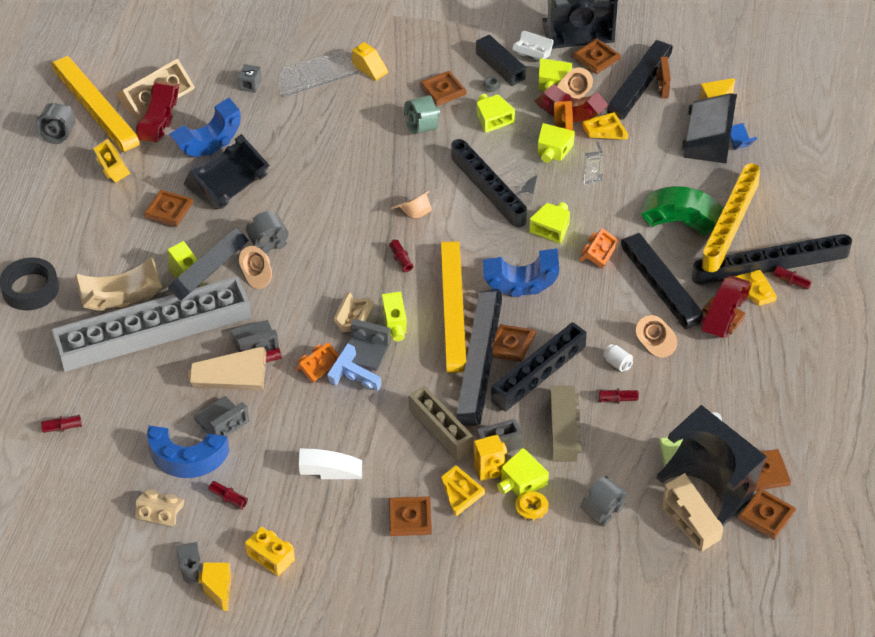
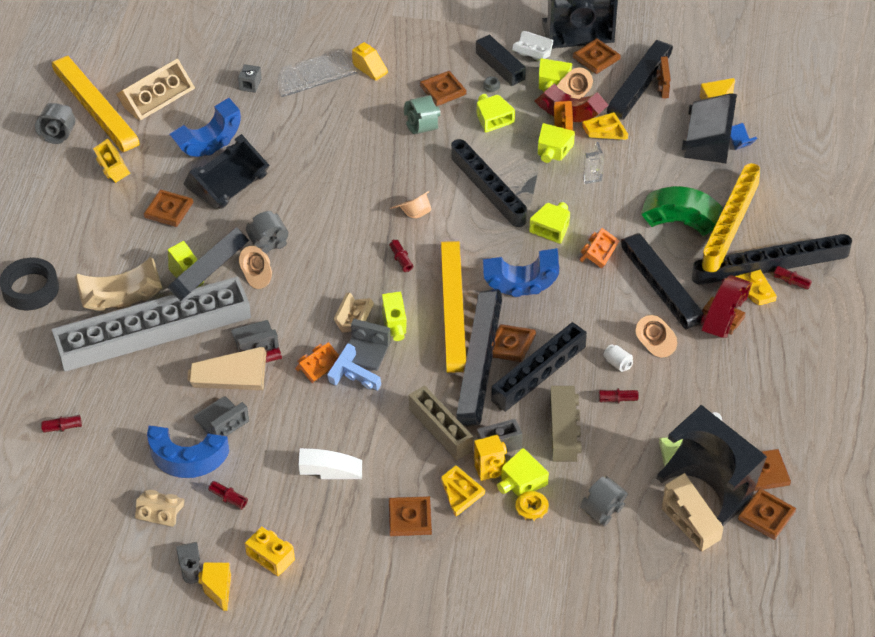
(159, 112): dark red brick -> none

